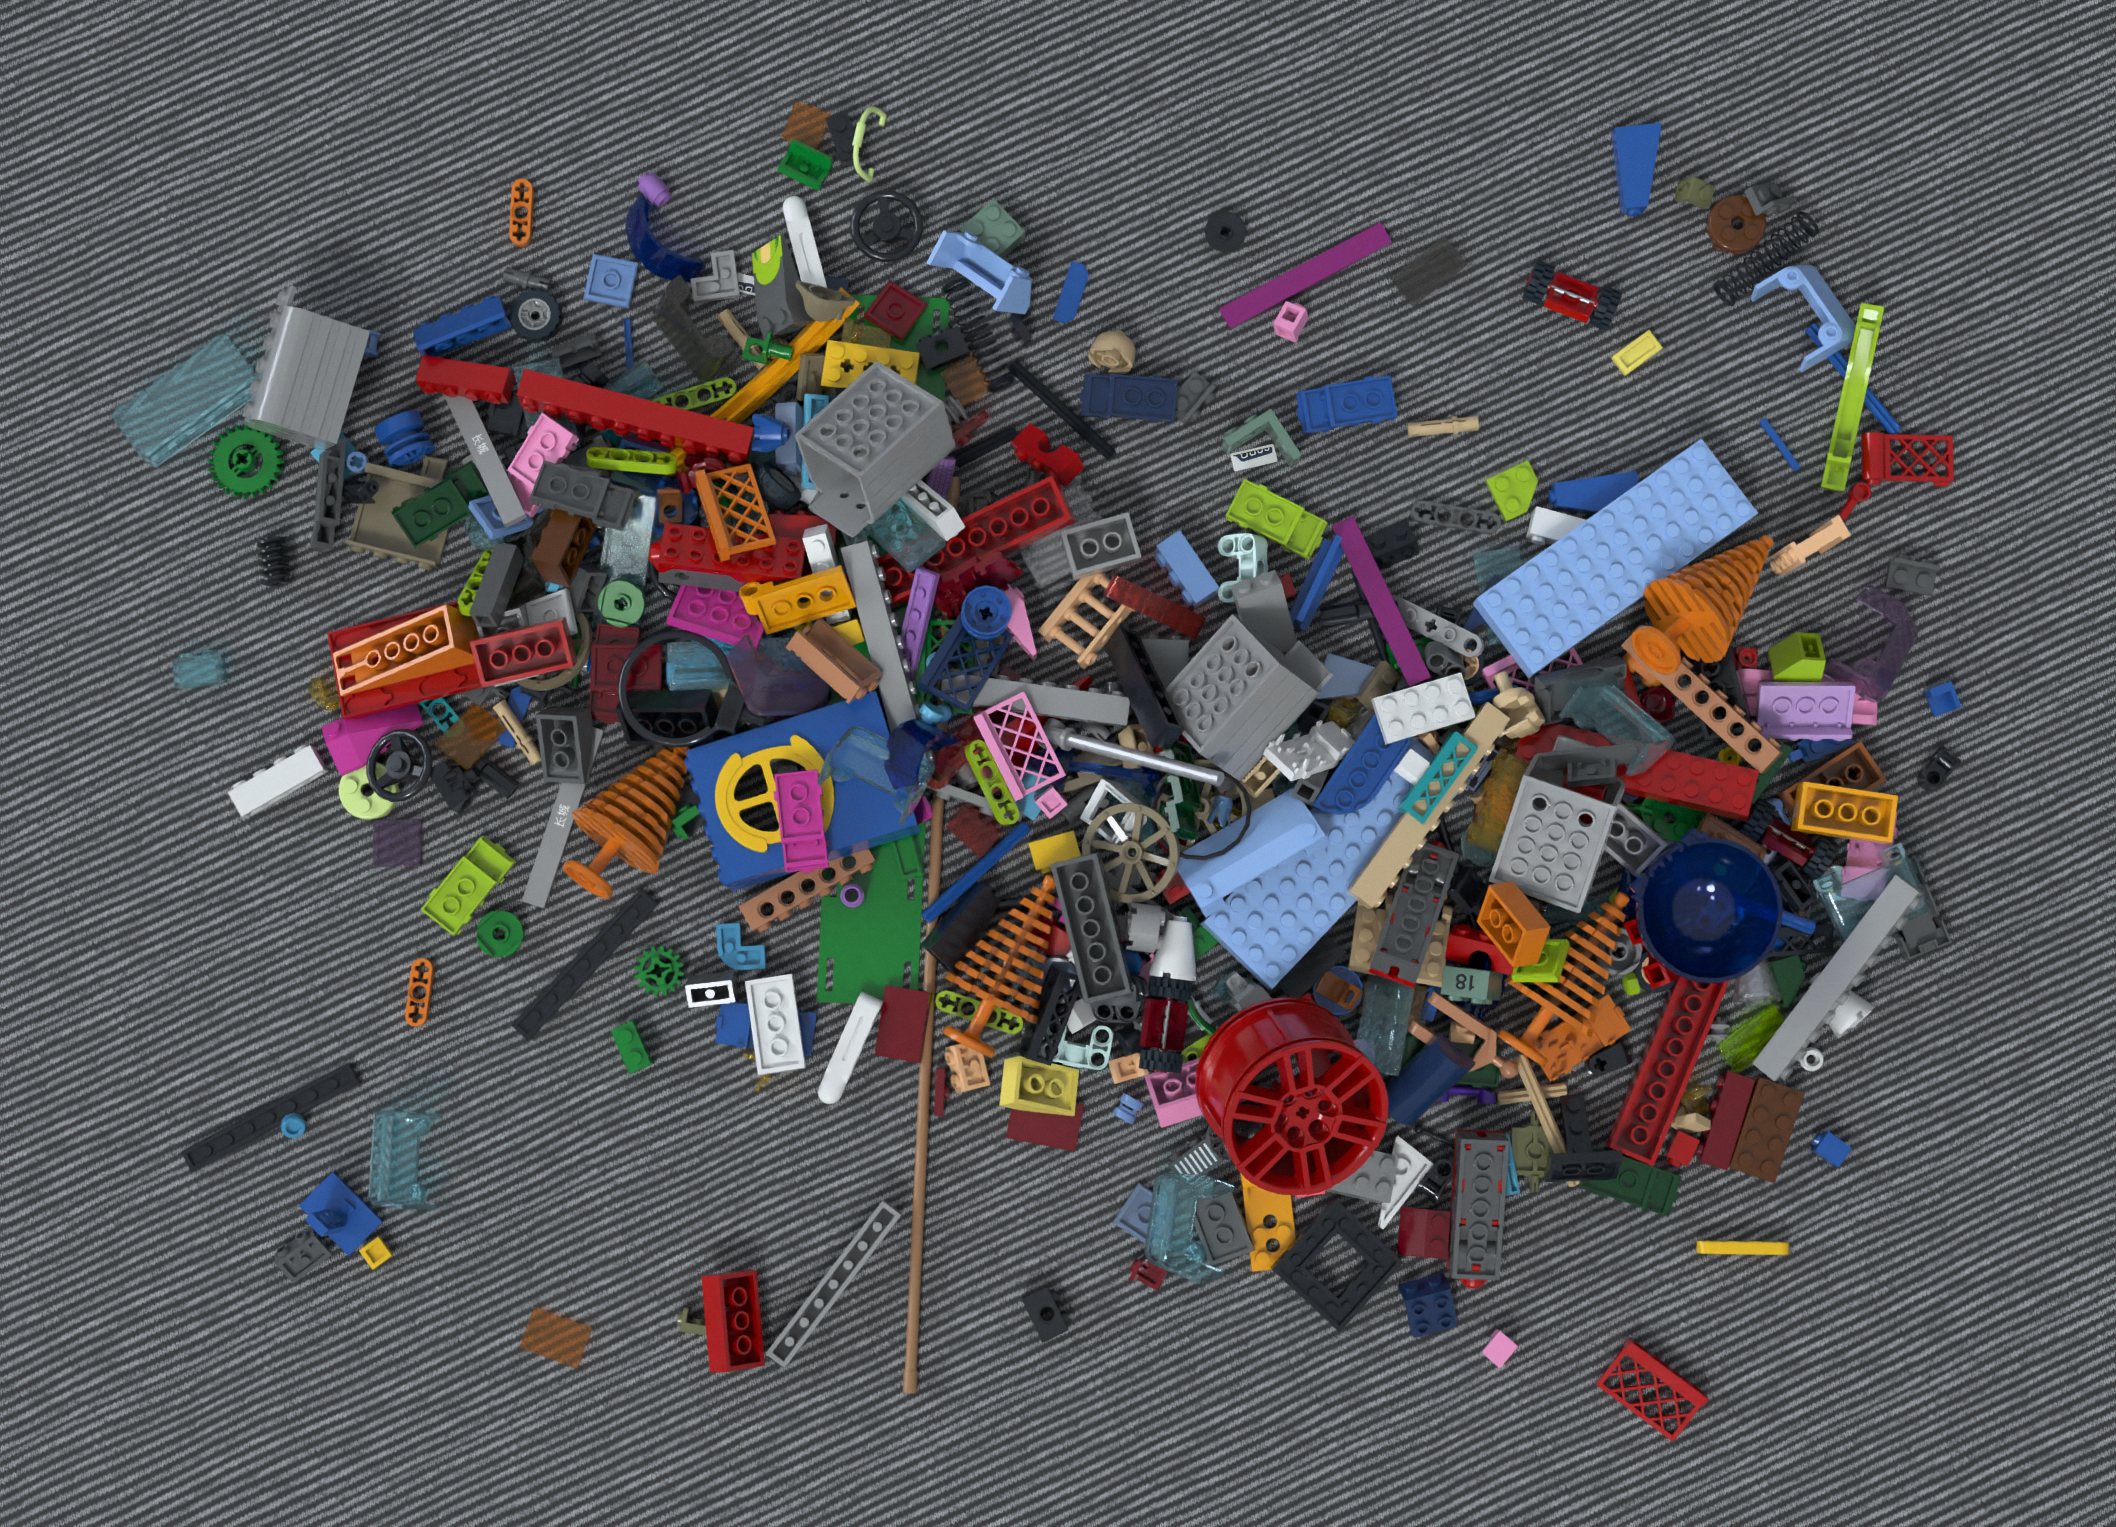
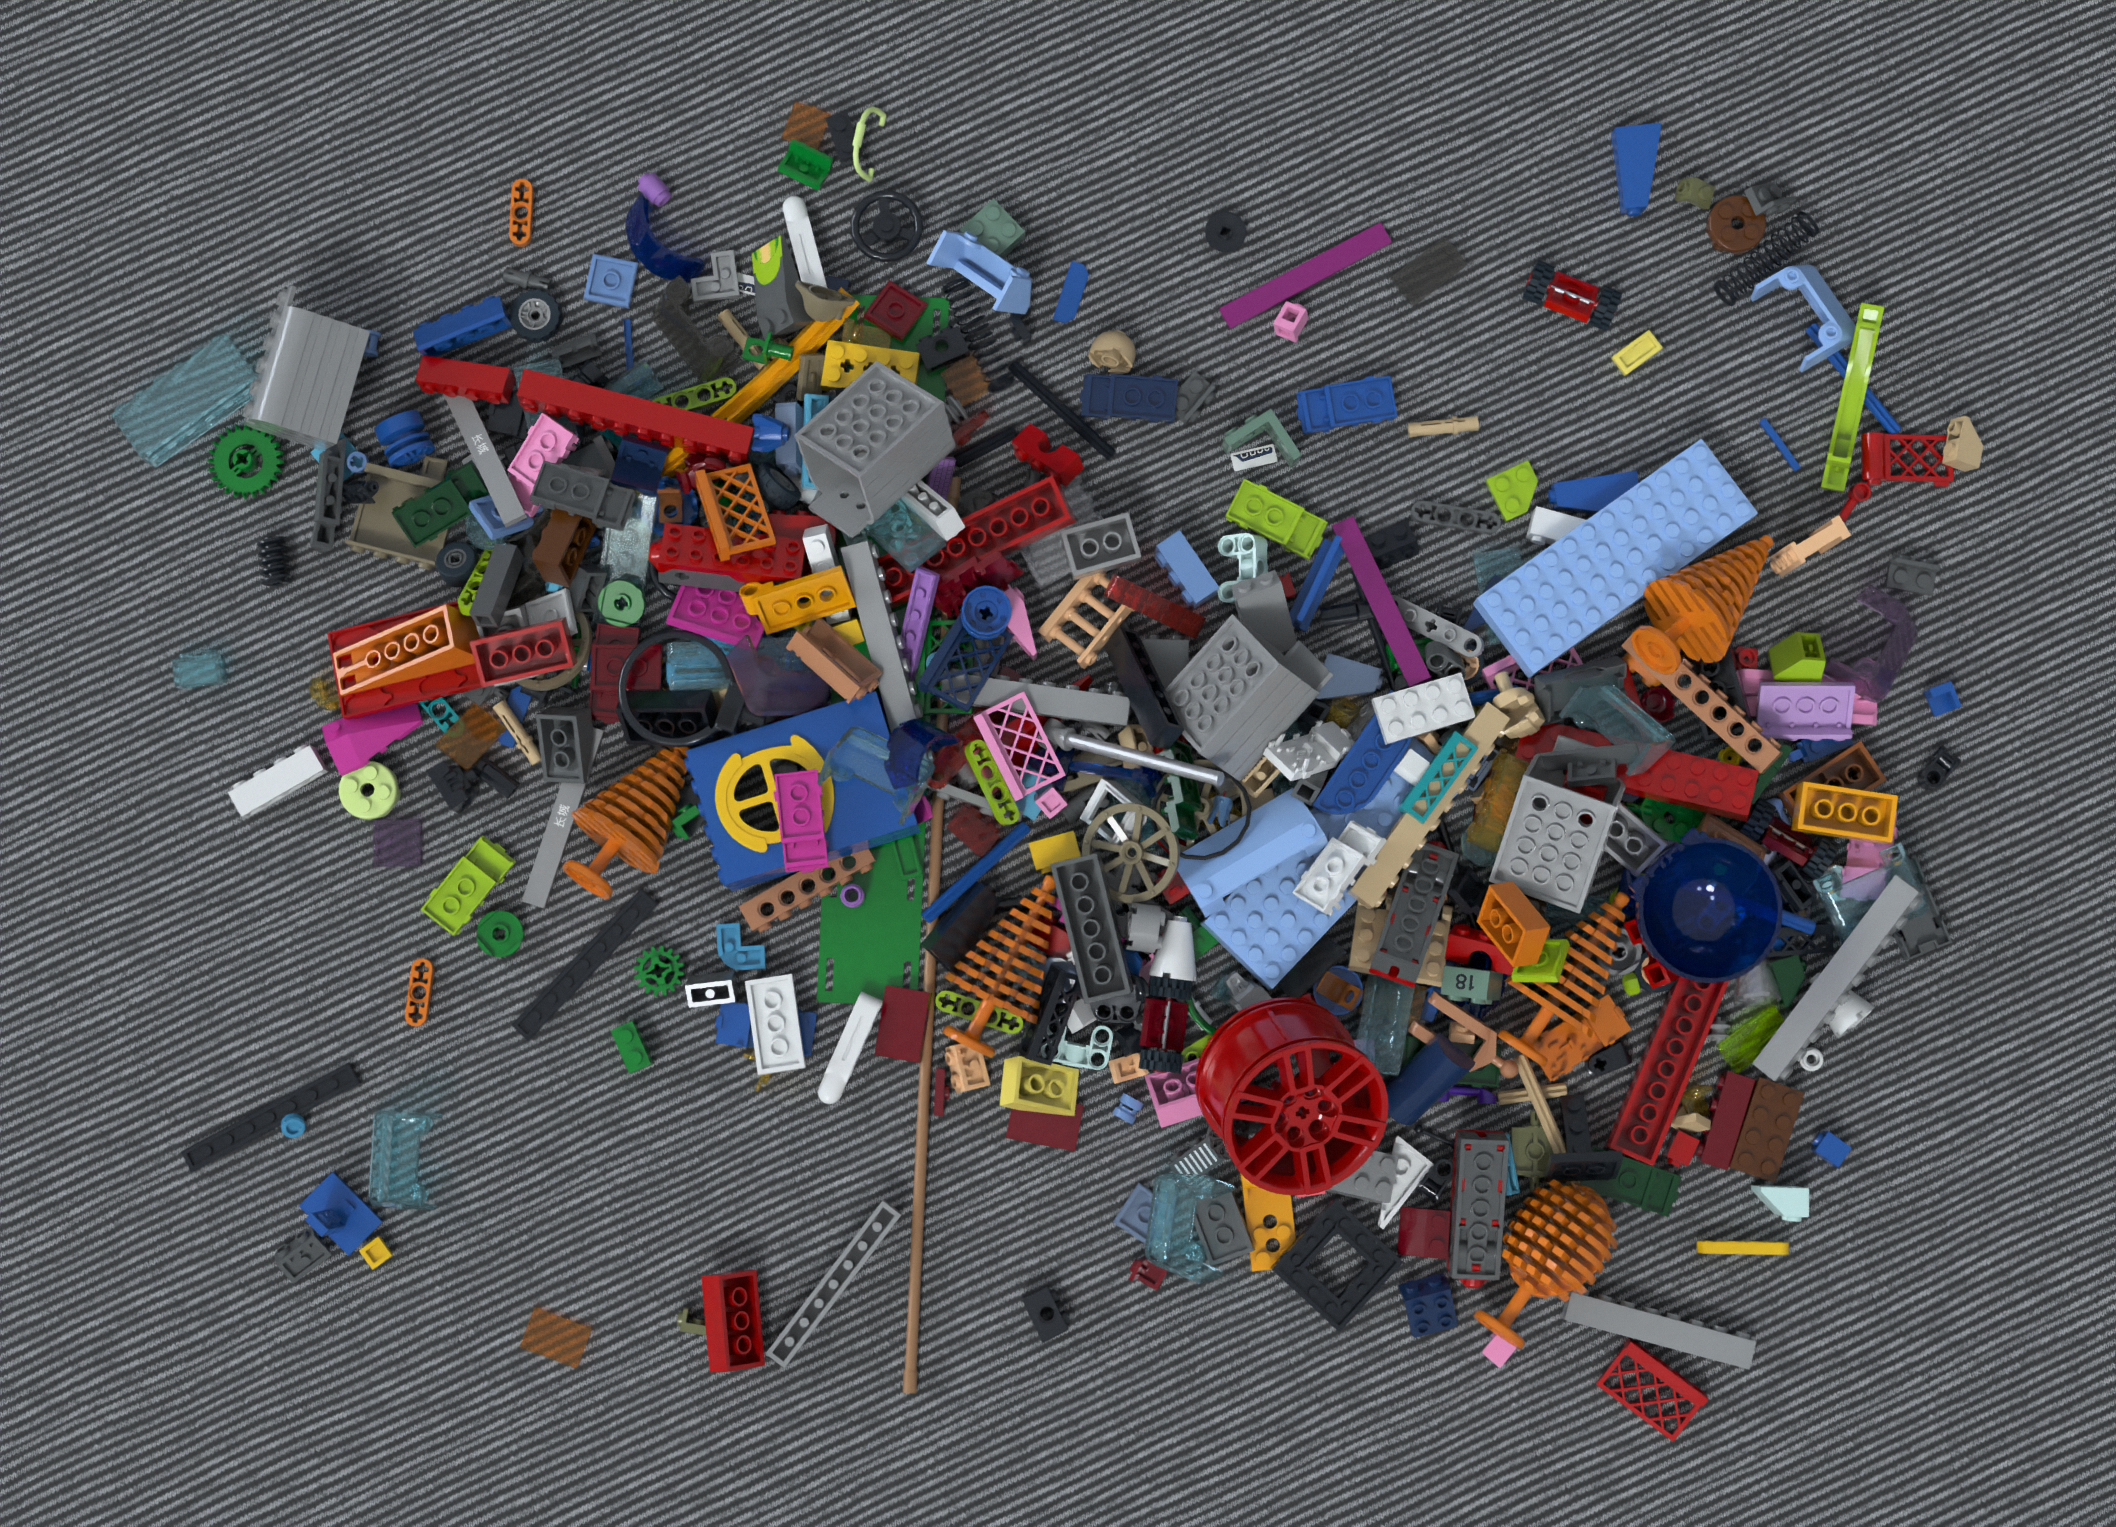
(399, 765): black piece -> none
(456, 563): none -> black wheel
(607, 458): lime beam -> none
(936, 714): medium azure plate -> none
(1337, 866): none -> white piece
(1378, 684): dark tan plate -> none
(1553, 1249): none -> orange plant
(1659, 1329): none -> light grey brick
(1786, 1201): none -> light aqua slope
(1962, 445): none -> tan slope

